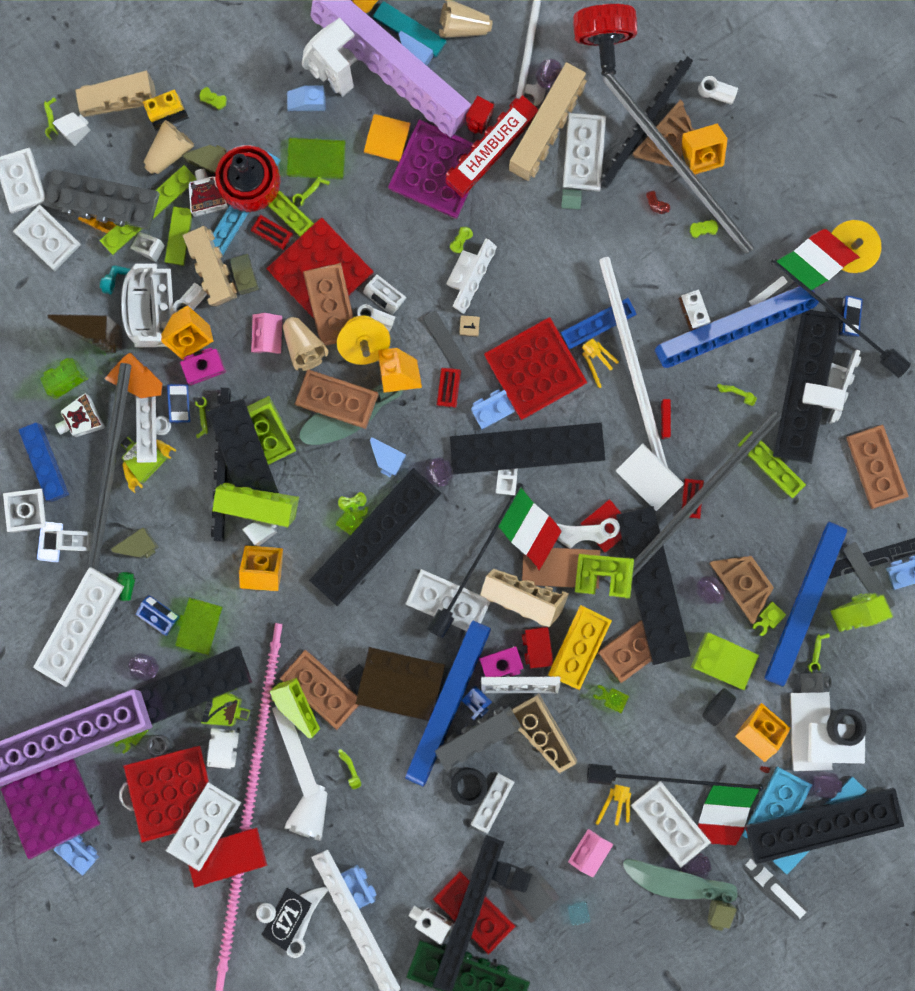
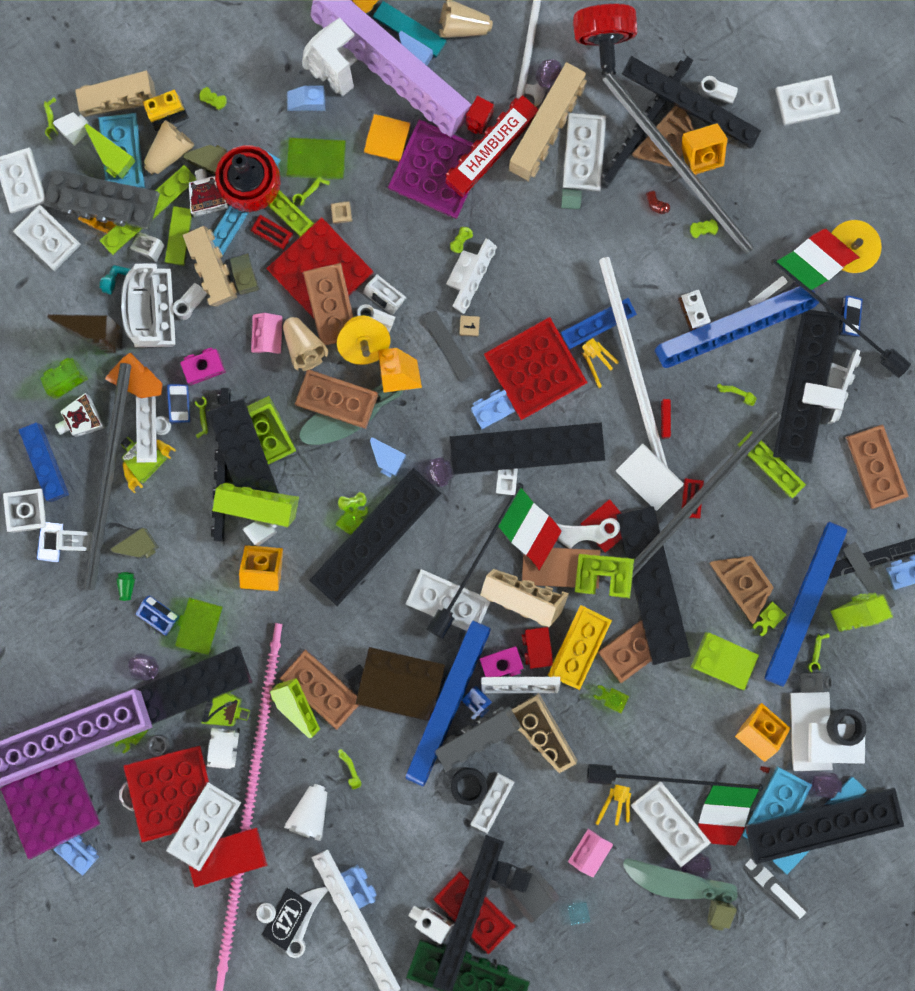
(78, 627): white plate -> none
(113, 157): none -> lime slope
(124, 133): none -> medium azure tile
(186, 333): light orange slope -> none
(296, 754): white sticker -> none
(341, 212): none -> tan tile
(449, 385): red tile -> none
(690, 101): none -> black plate
(710, 590): clear purple head -> none
(719, 707): black tyre -> none
(807, 100): none -> white tile

